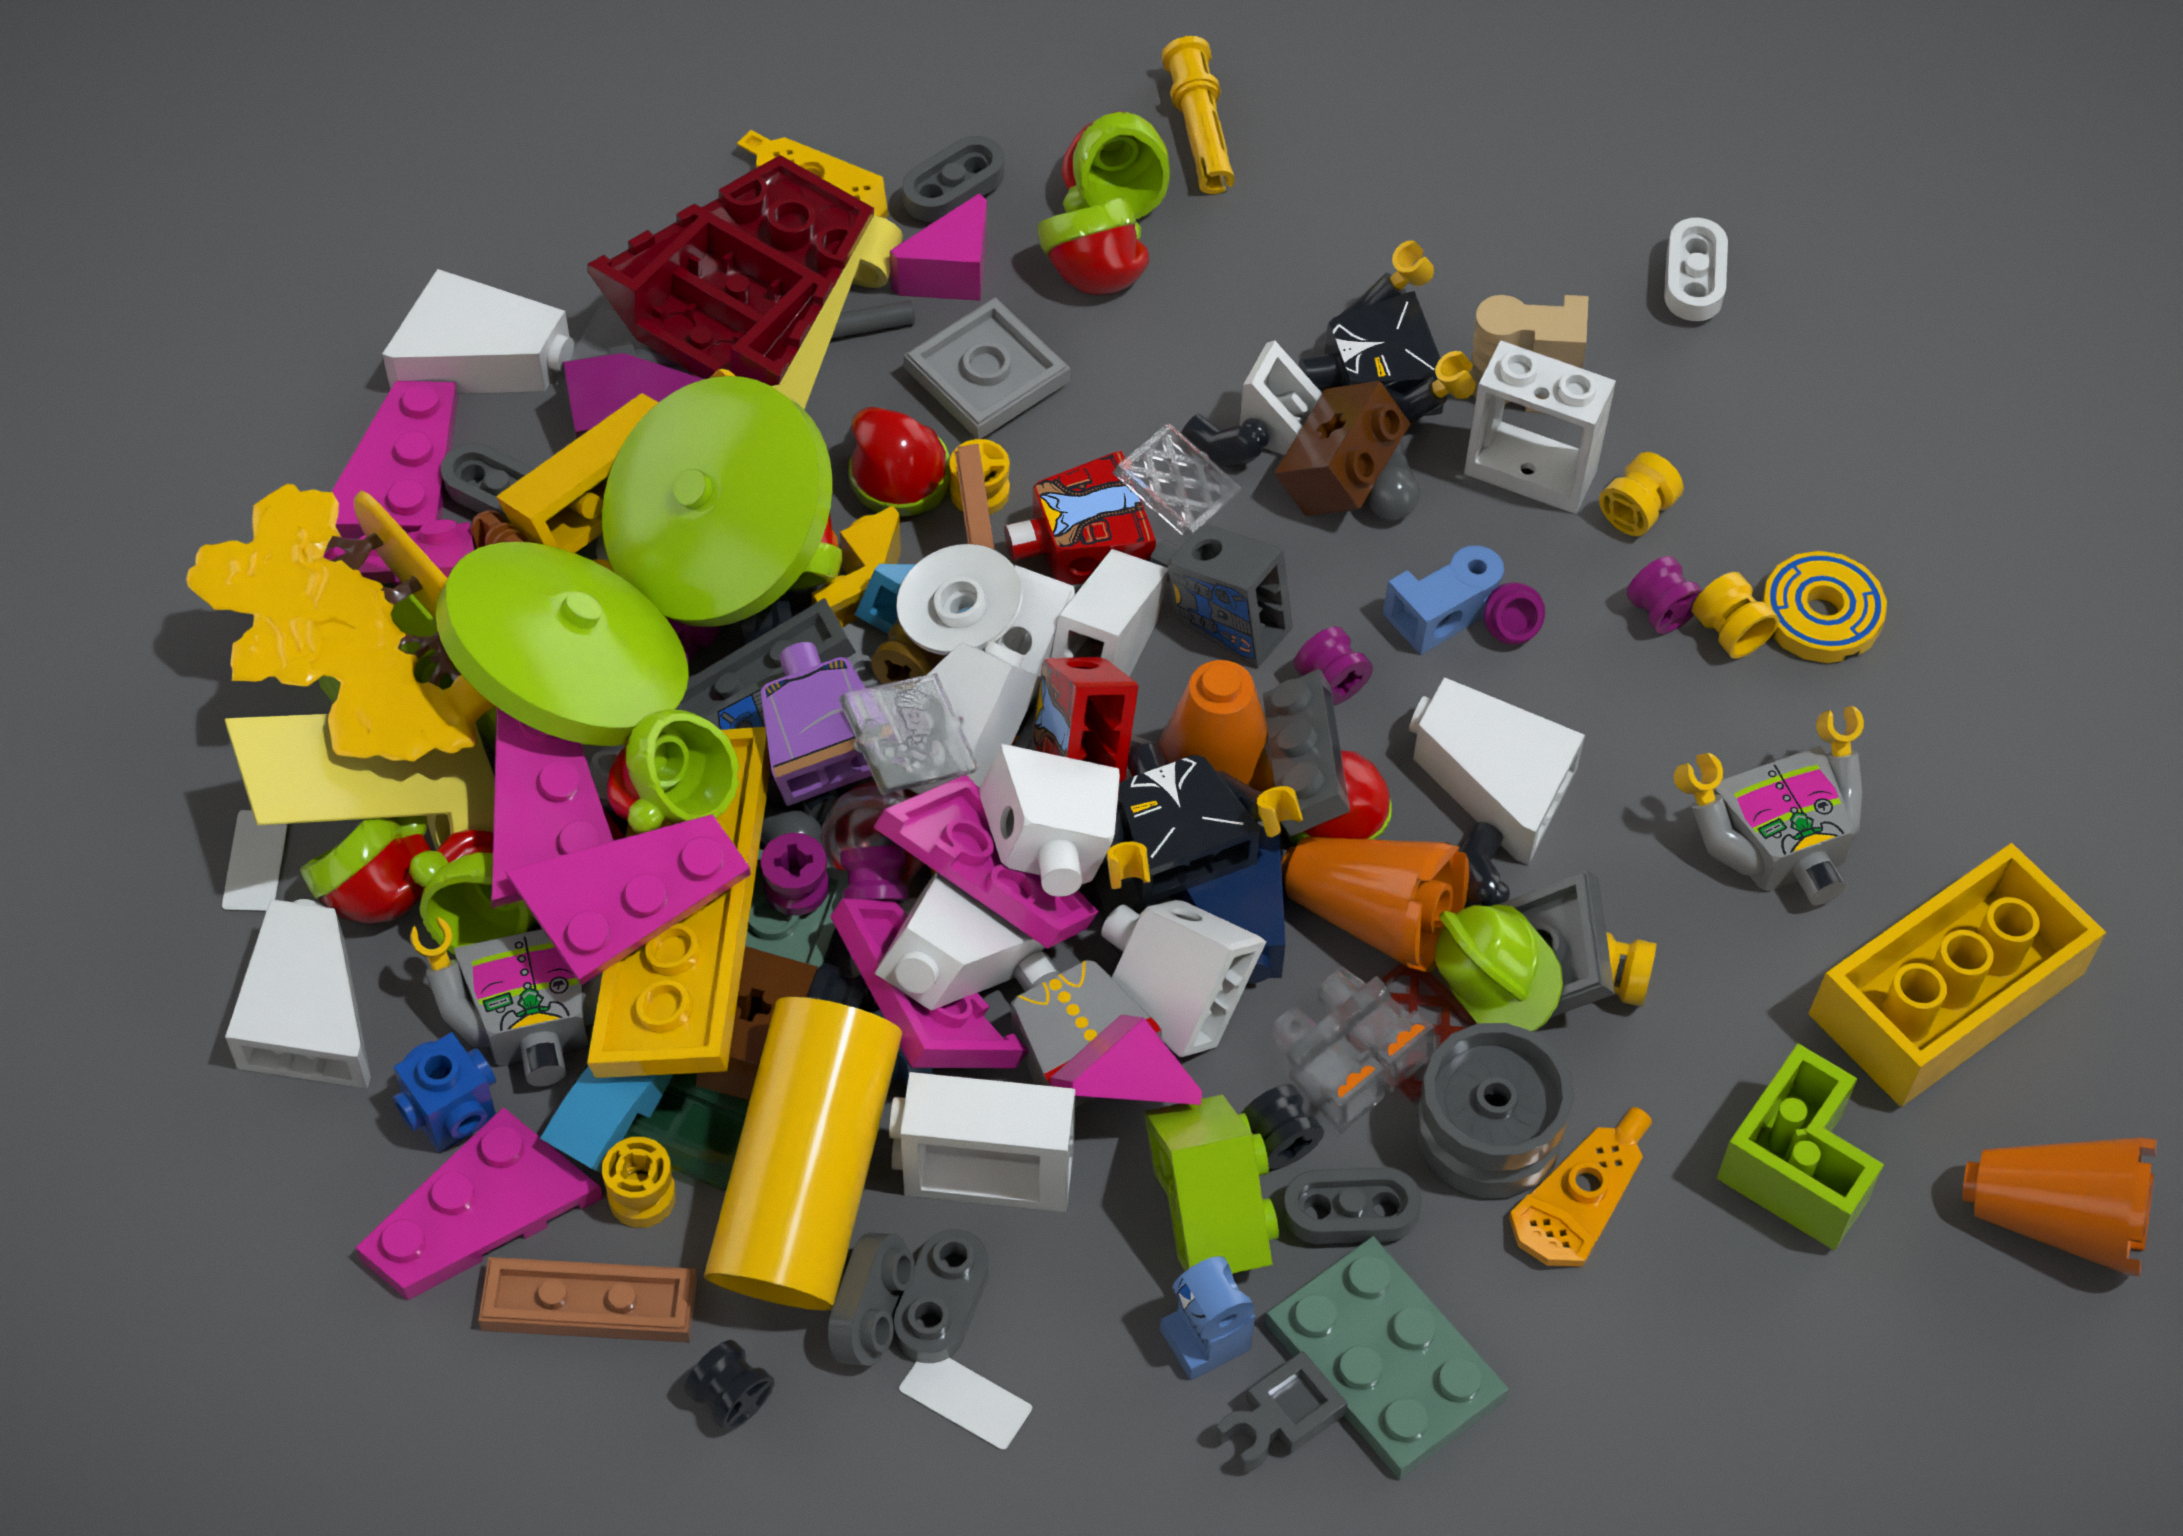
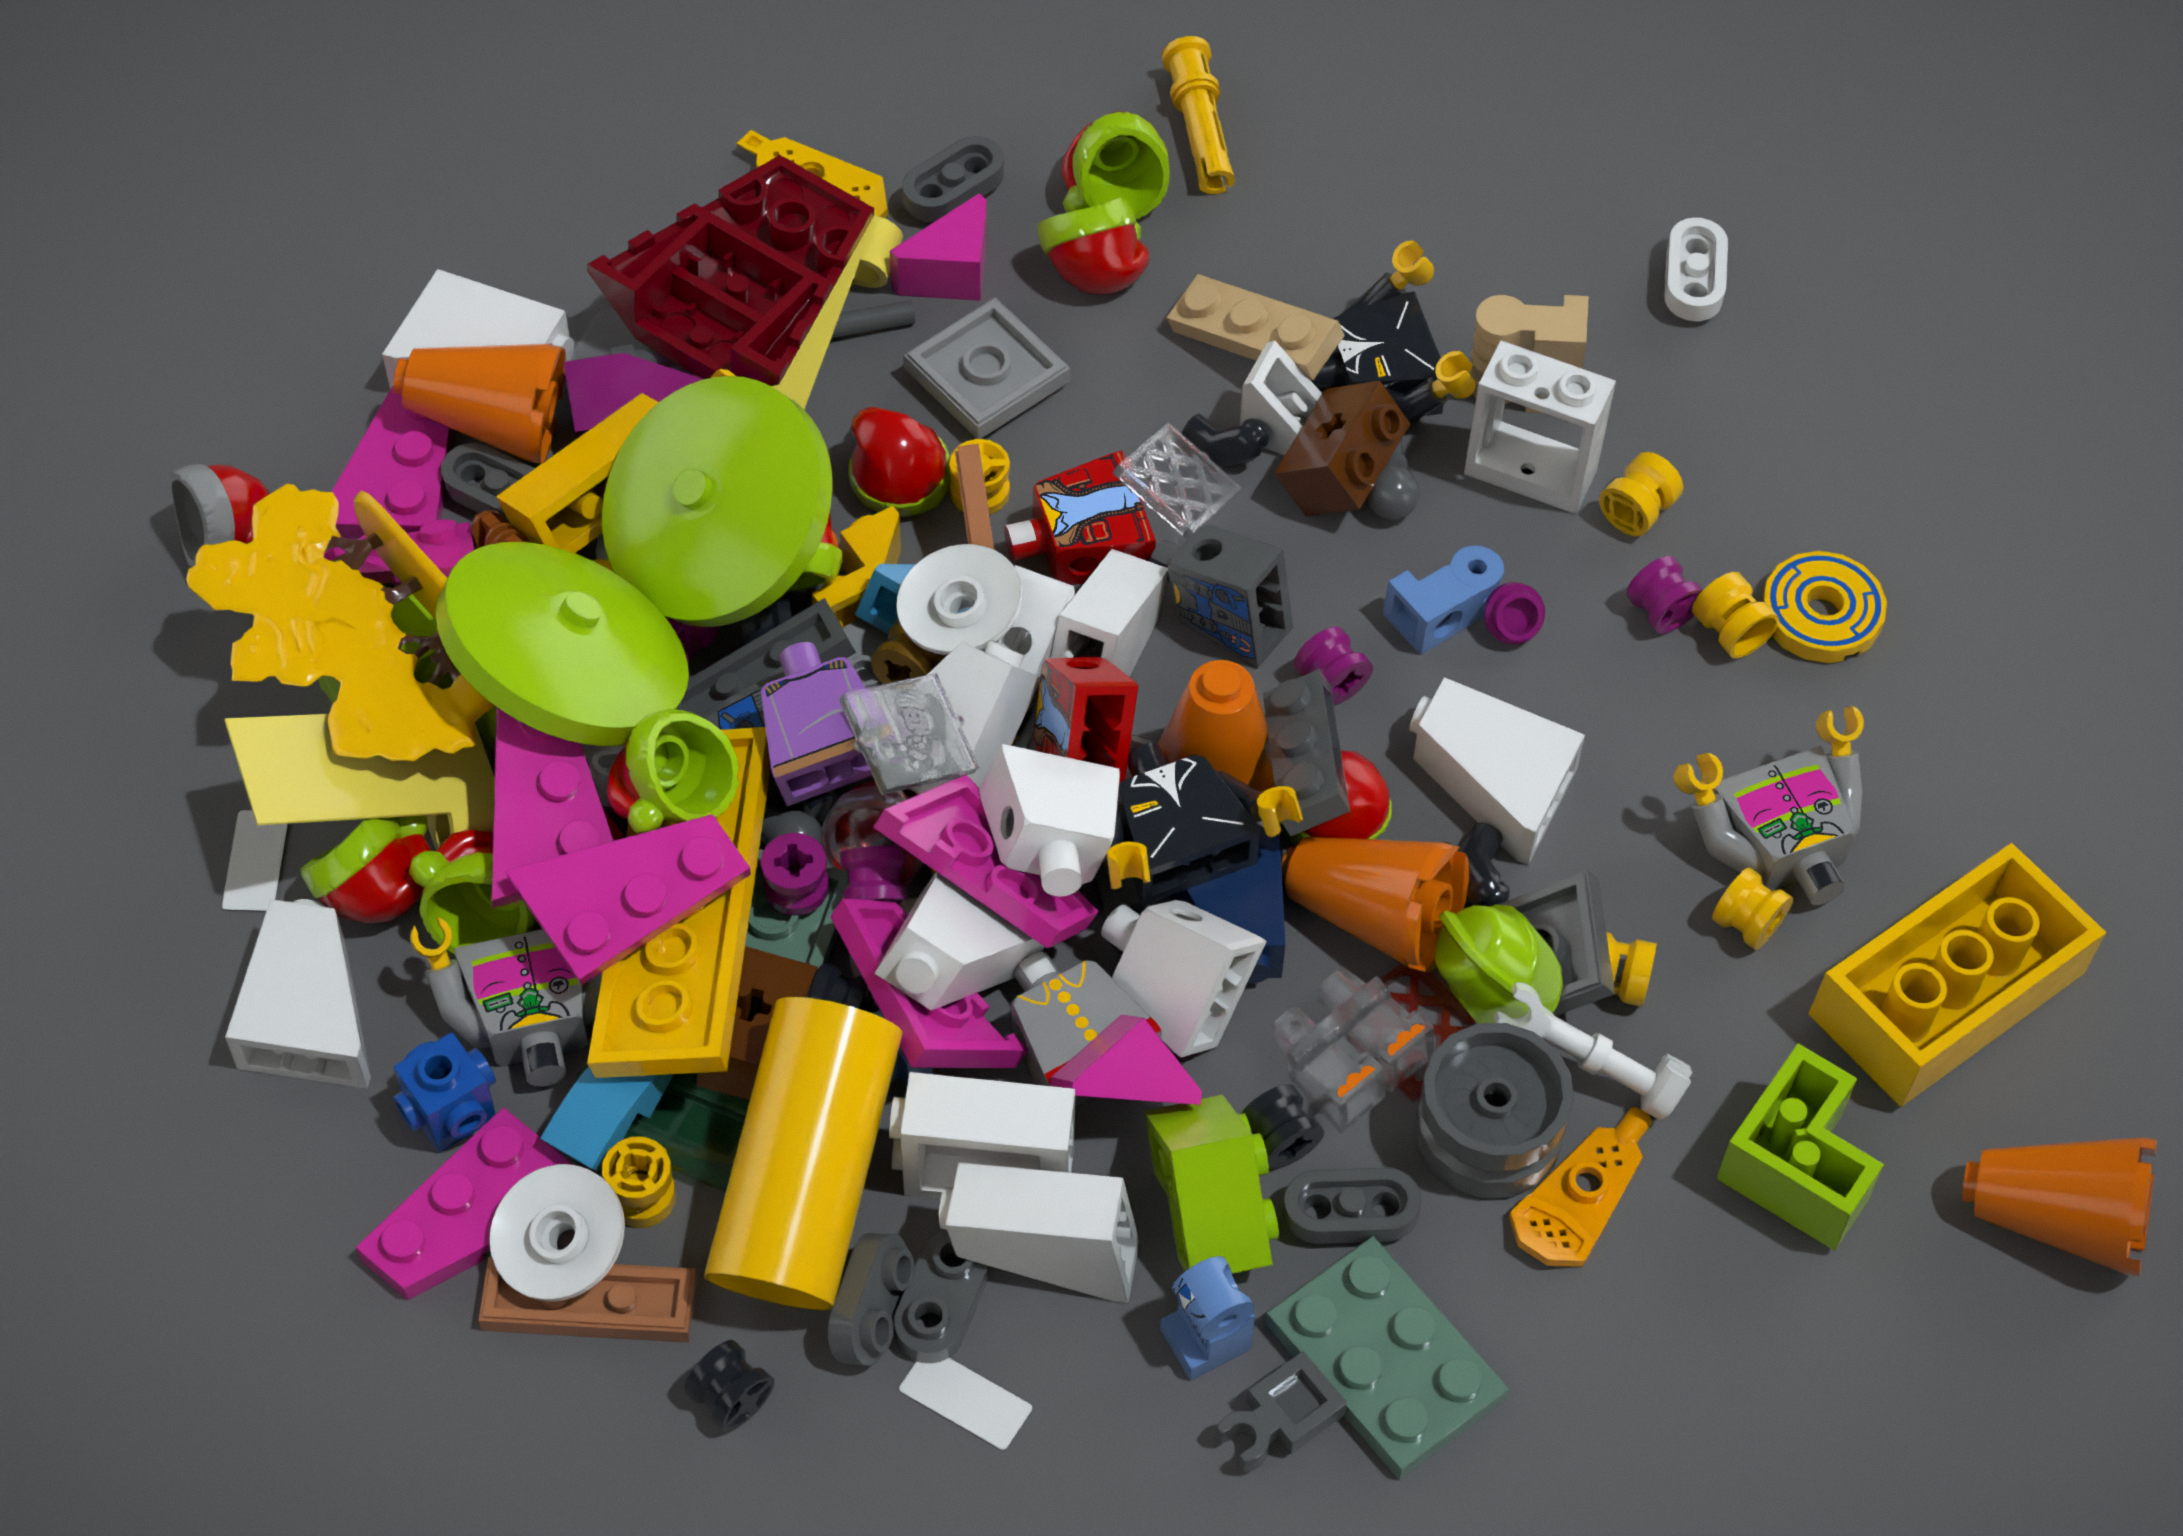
(213, 505): none -> light grey piece
(488, 393): none -> orange cone
(536, 1215): none -> white dish
(1045, 1226): none -> white slope
(1247, 321): none -> tan plate
(1658, 1088): none -> white piece
(1752, 908): none -> yellow wheel

